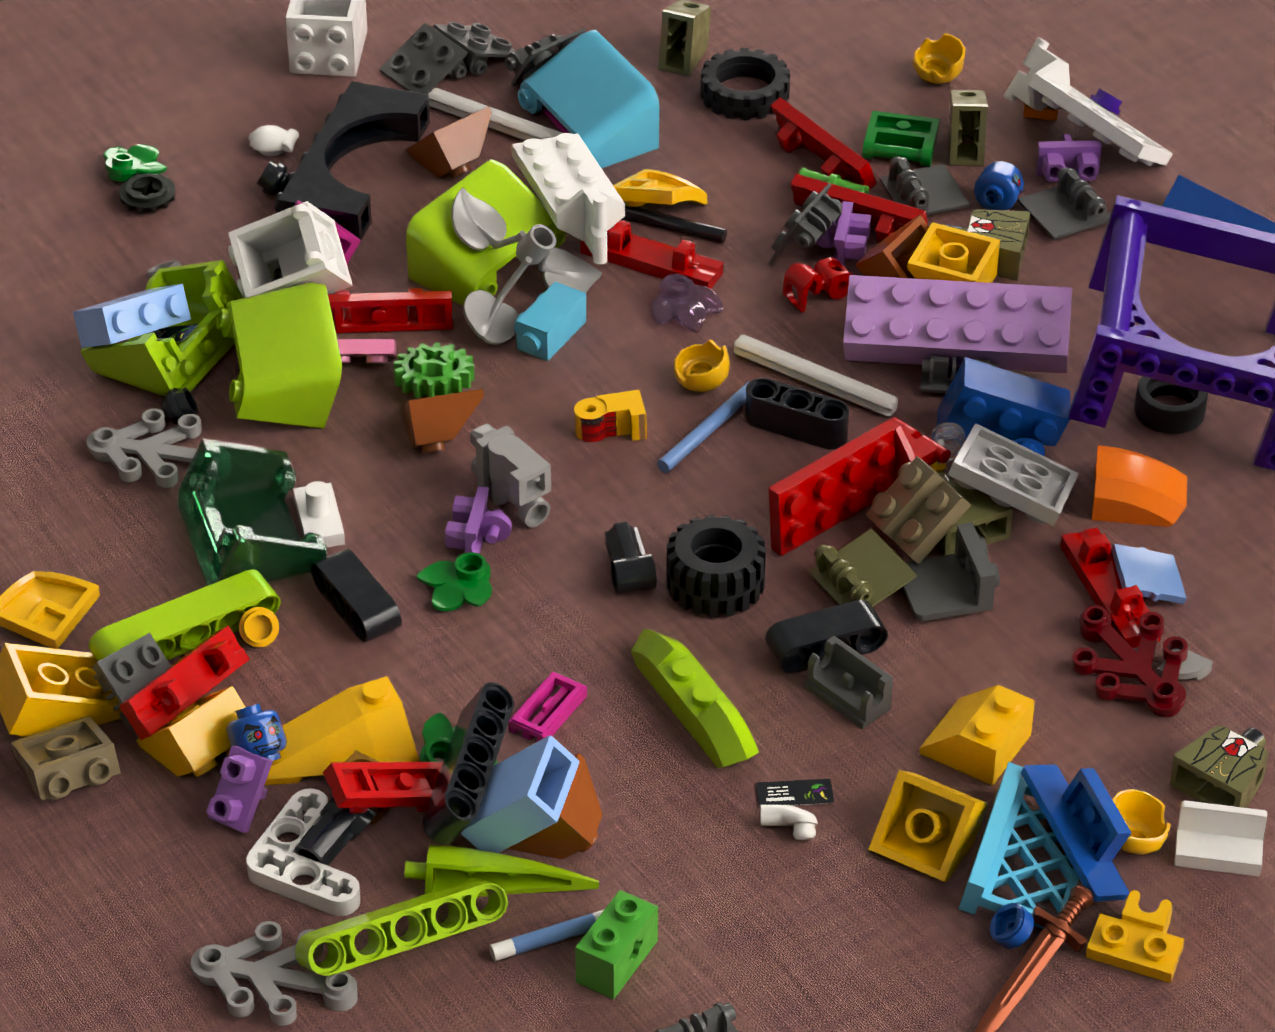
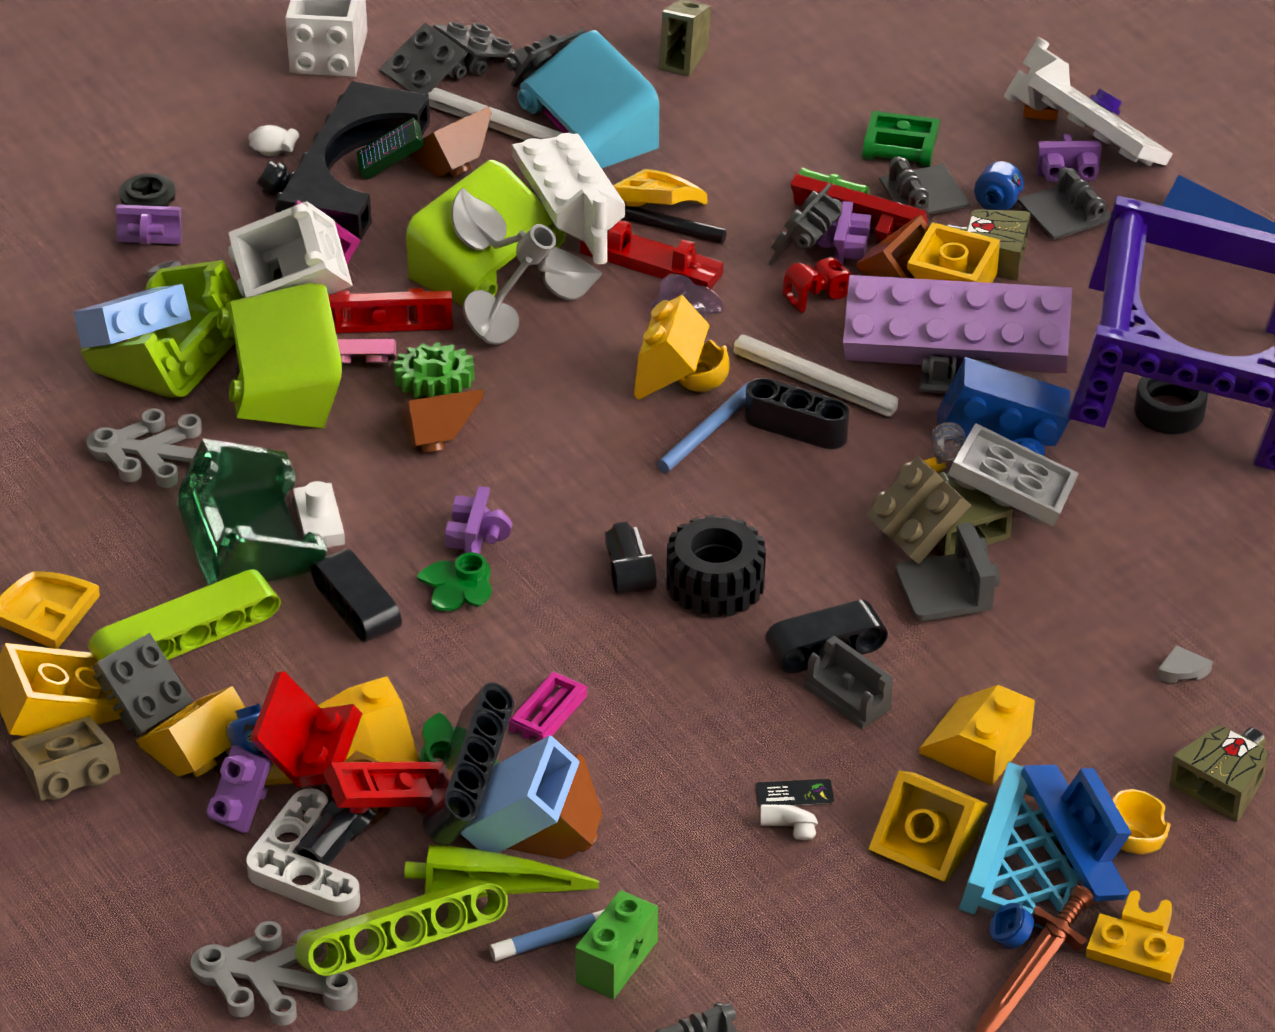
(125, 163): green plate -> none
(148, 224): none -> medium lavender hips
(178, 404): black plate -> none
(179, 333): black sticker -> none
(184, 683): red hinge -> none
(258, 627): yellow plate -> none
(301, 734): none -> red bracket
(390, 149): none -> dark green tile
(511, 472): light grey hips -> none
(550, 321): medium azure brick -> none
(611, 416): yellow leg -> none
(669, 345): none -> yellow slope
(694, 698): lime brick -> none
(744, 64): black tyre -> none
(838, 158): red hinge -> none
(844, 482): red hinge -> none
(861, 570): olive hinge -> none
(939, 59): yellow hair -> none
(969, 120): olive torso -> none
(1094, 564): red hinge -> none
(1136, 489): orange slope -> none
(1151, 571): medium blue piece -> none
(1162, 695): dark red plant -> none
(1220, 838): white panel -> none

